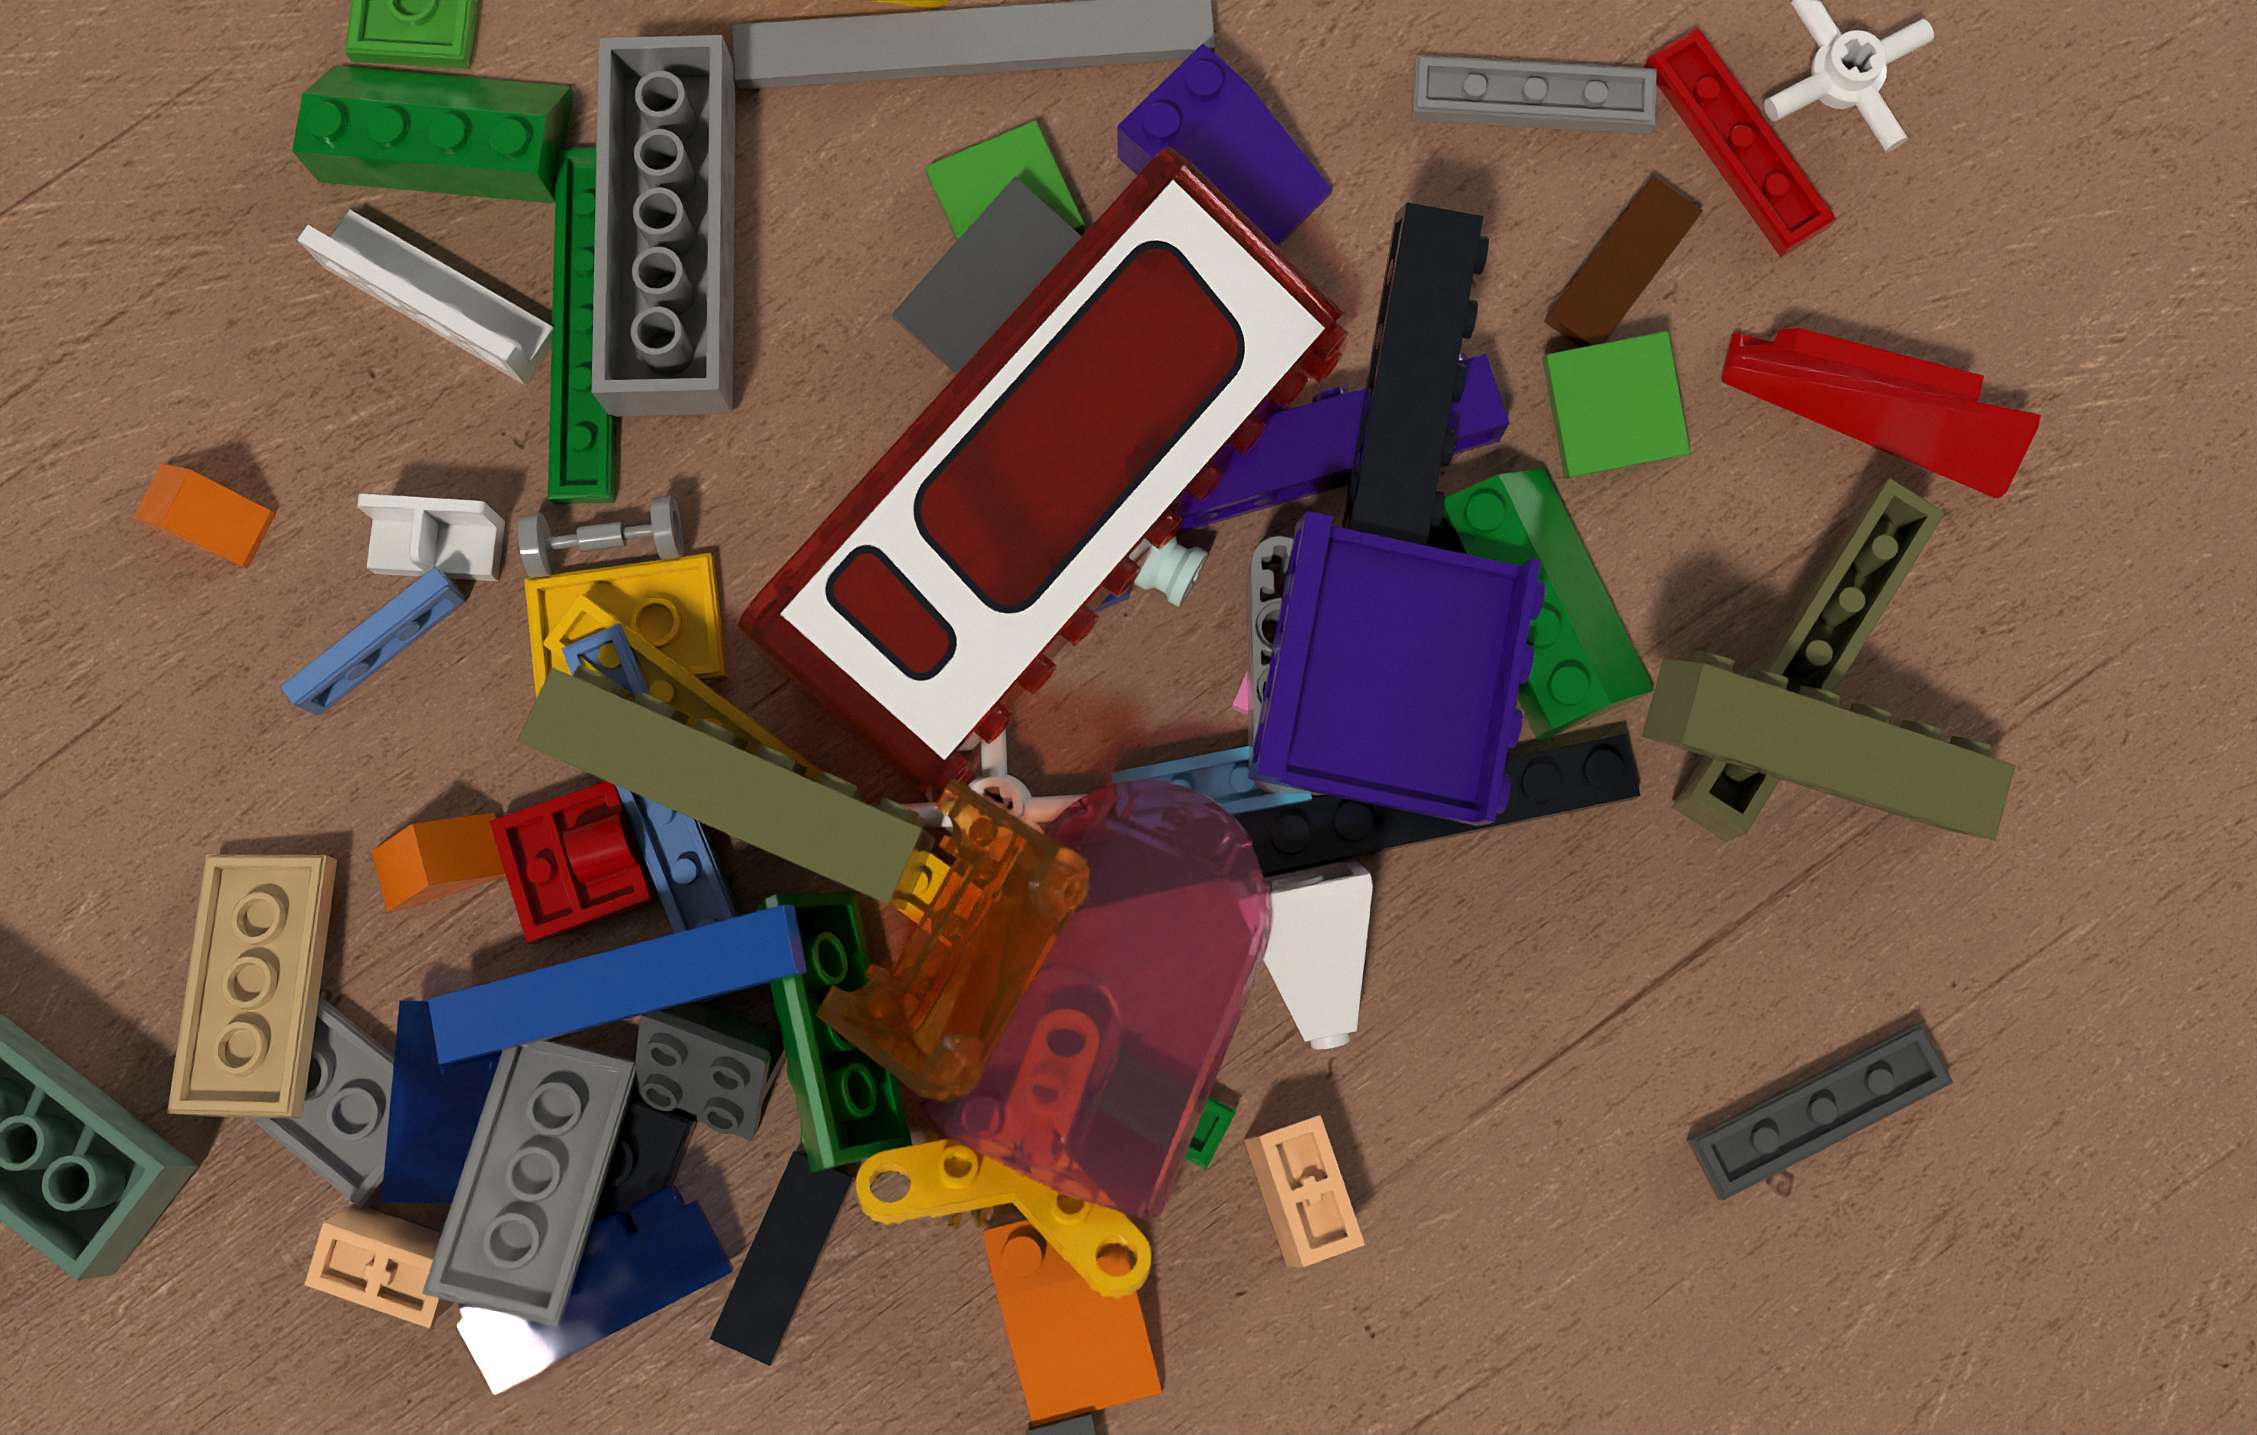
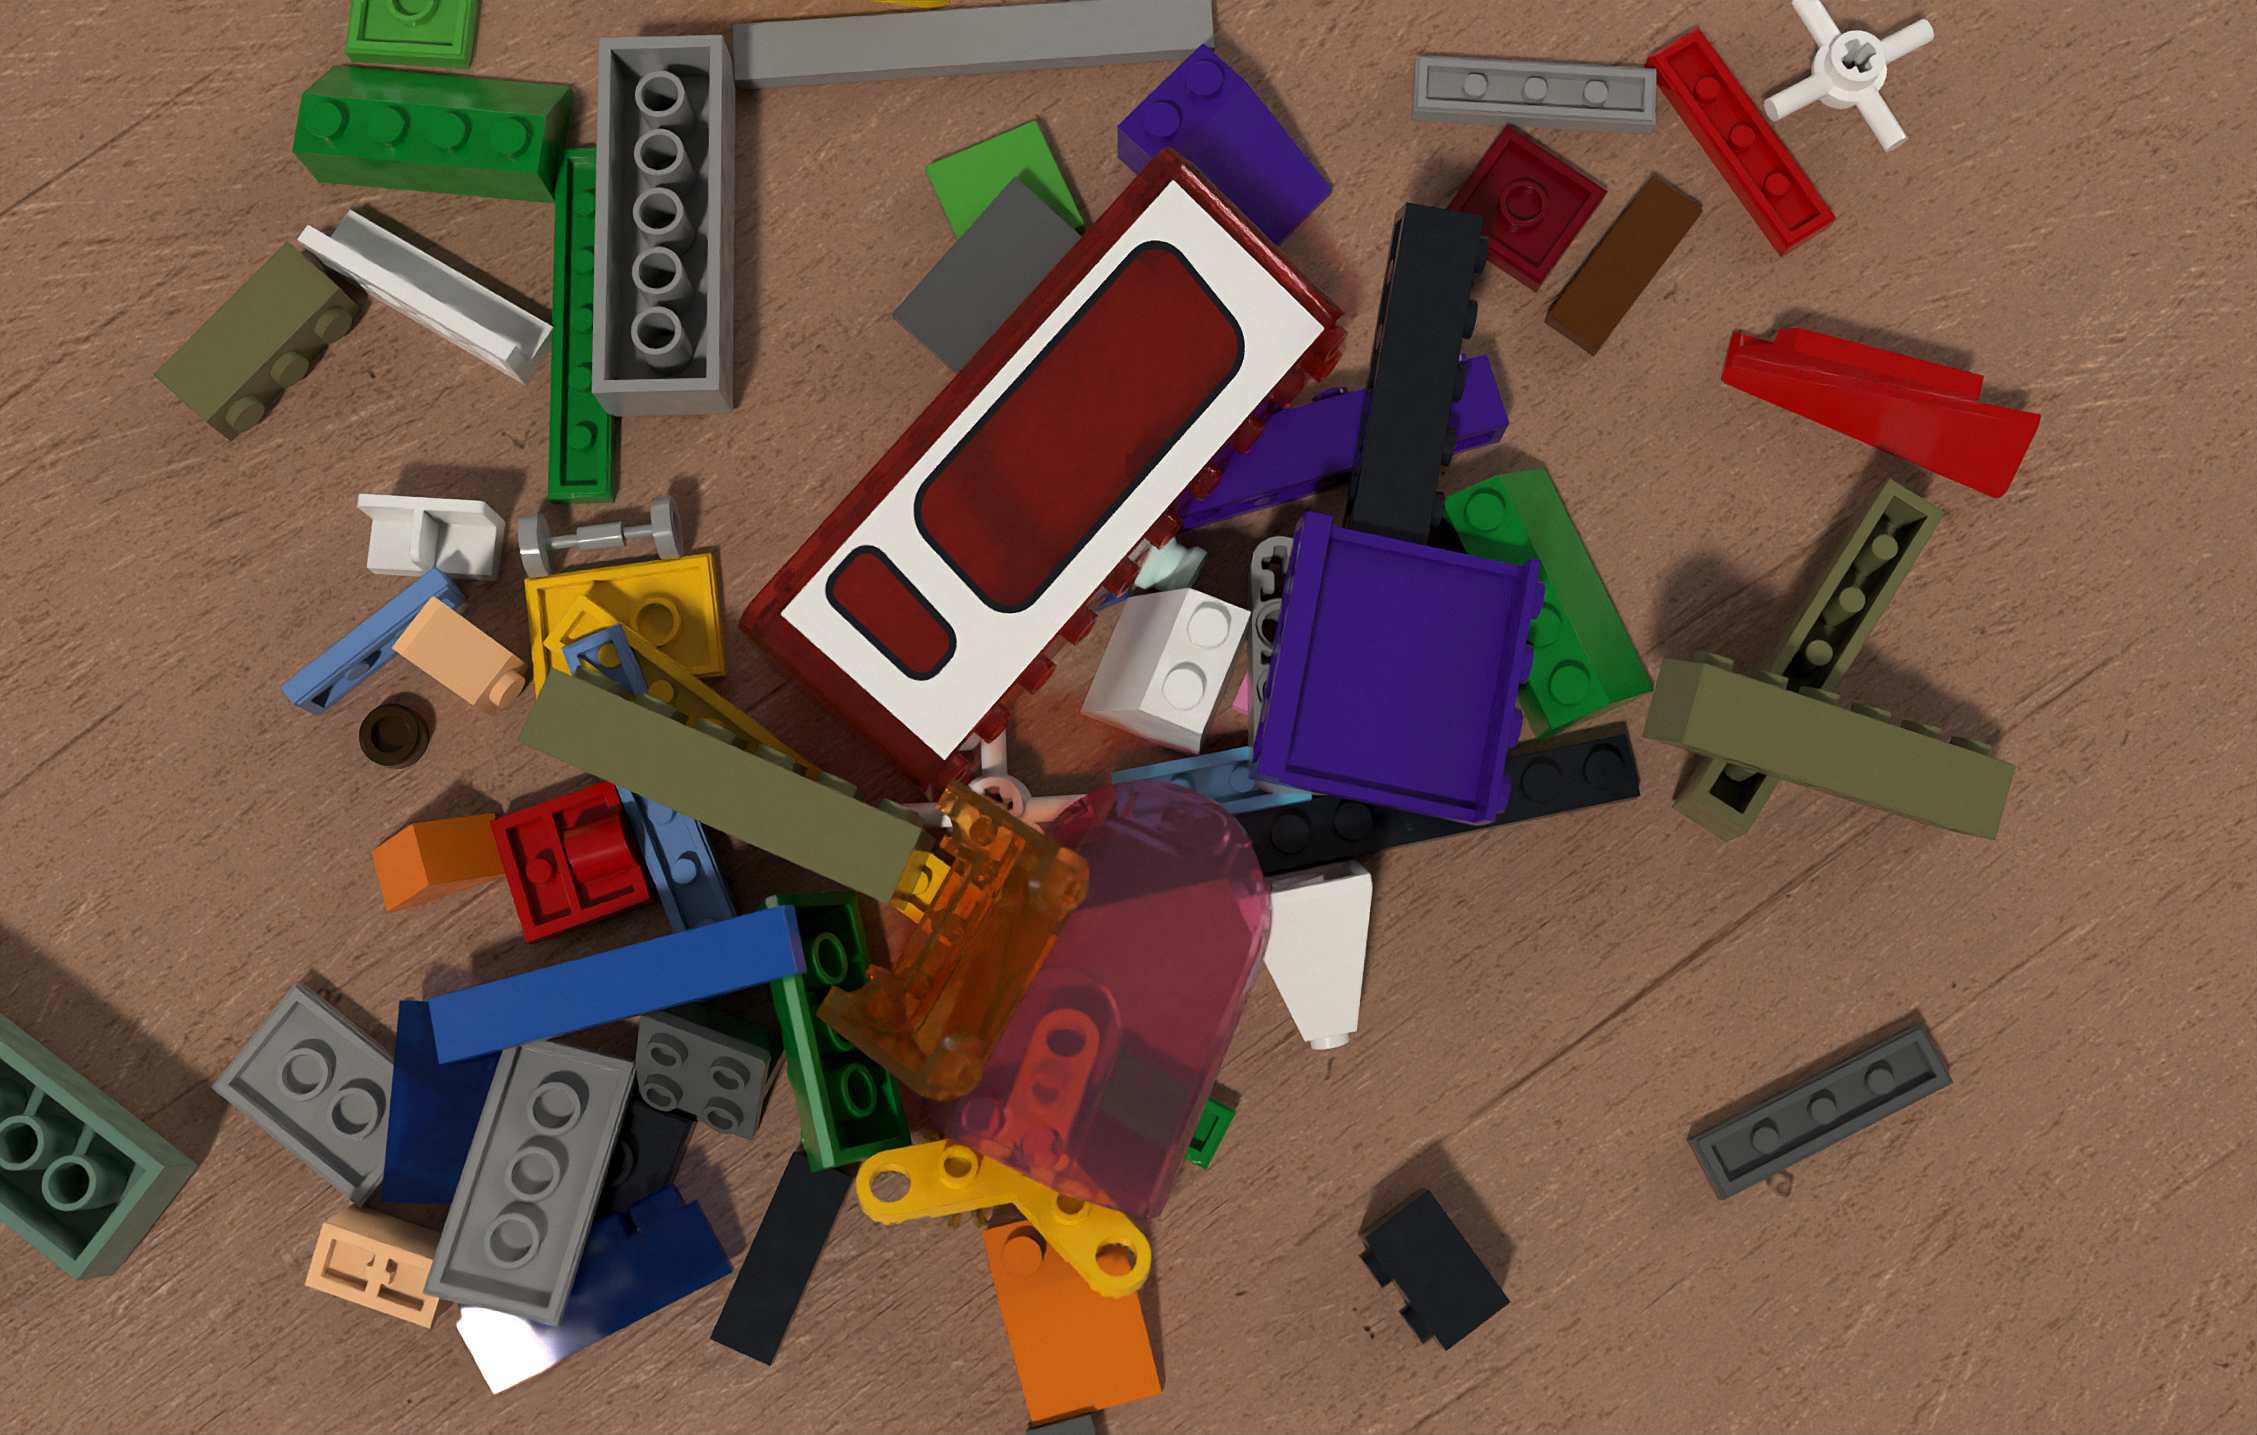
(204, 514): orange slope -> none
(253, 986): tan tile -> none
(258, 342): none -> olive brick
(394, 736): none -> dark brown tile
(462, 657): none -> light nougat slope
(1168, 667): none -> white slope
(1304, 1192): light nougat hinge -> none
(1432, 1269): none -> black brick
(1528, 205): none -> dark red tile
(1616, 404): bright green tile -> none

